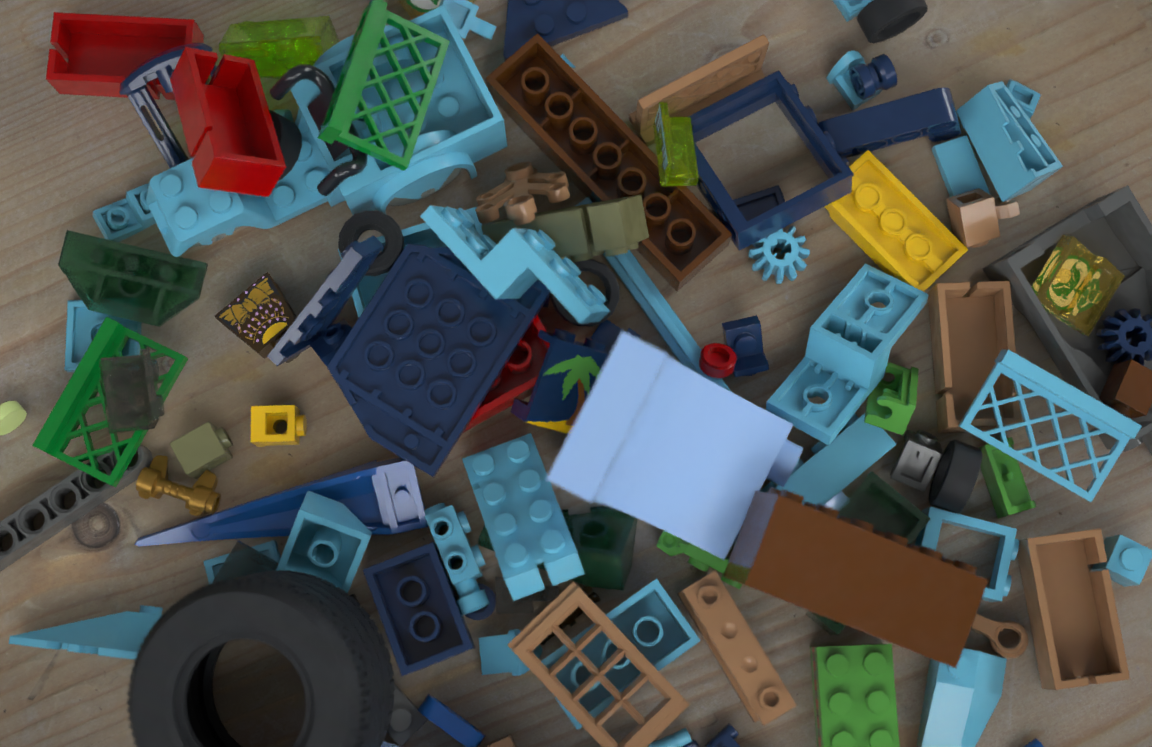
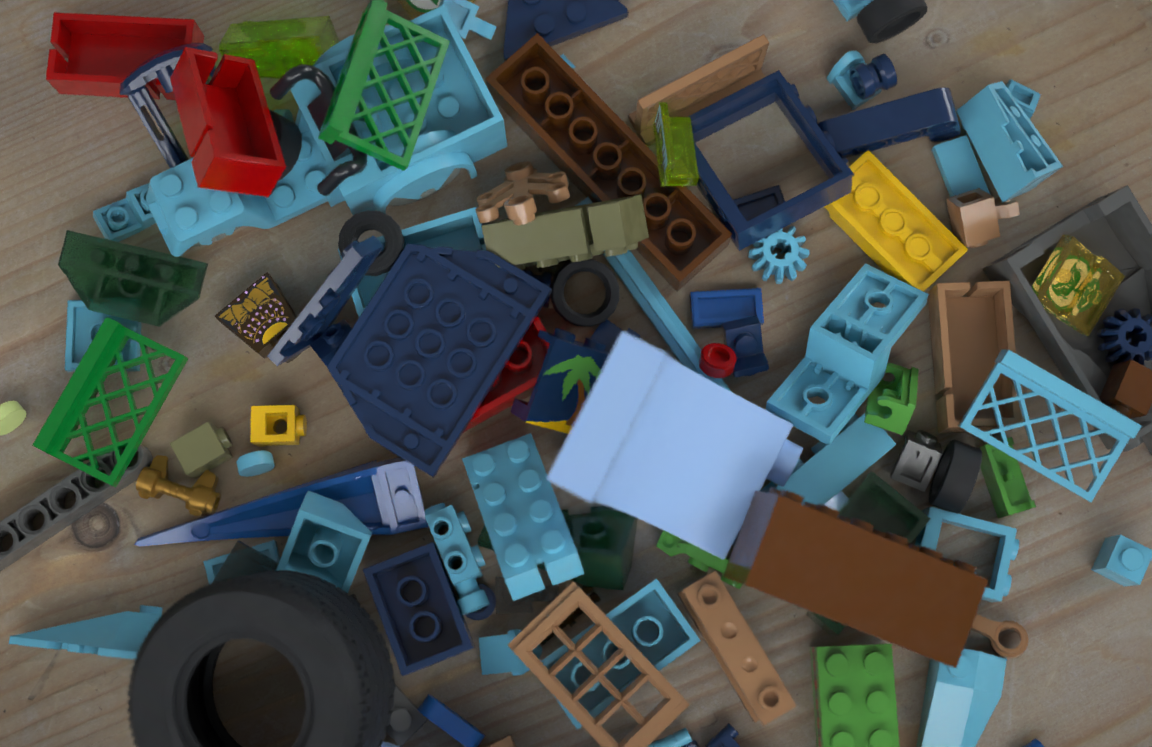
(131, 392): clear smoke bracket -> none
(255, 463): none -> medium azure tile
(516, 263): medium azure bracket -> none
(716, 307): none -> blue tile
(1072, 610): medium nougat piece -> none

